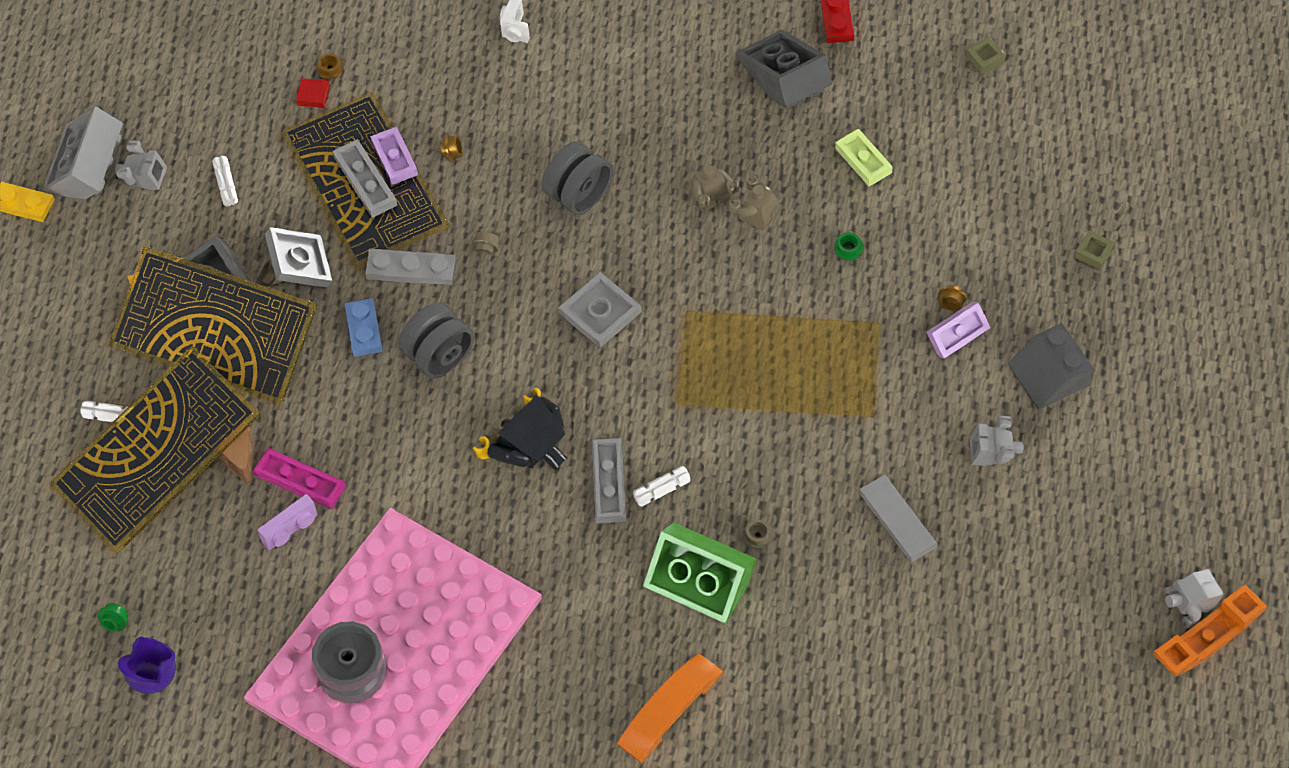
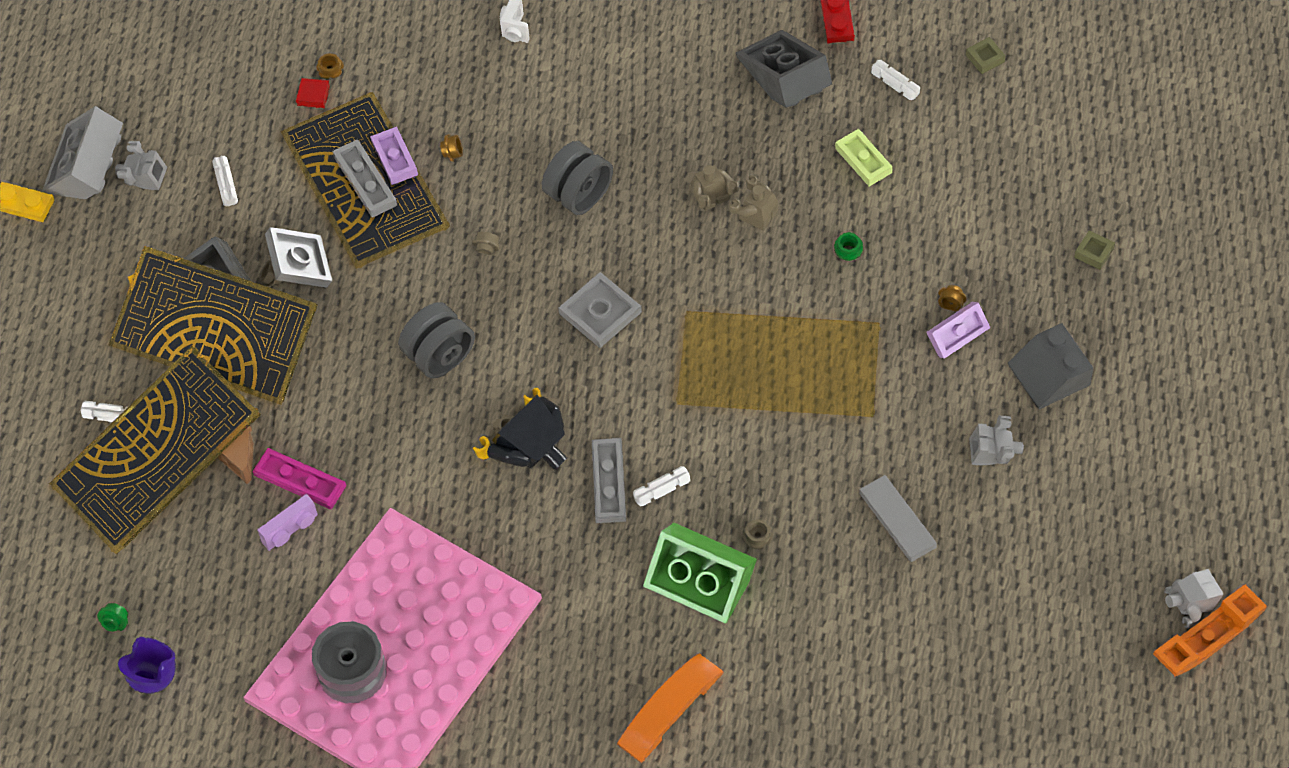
(363, 327): medium blue plate -> none
(410, 267): light grey plate -> none
(895, 80): none -> white axle

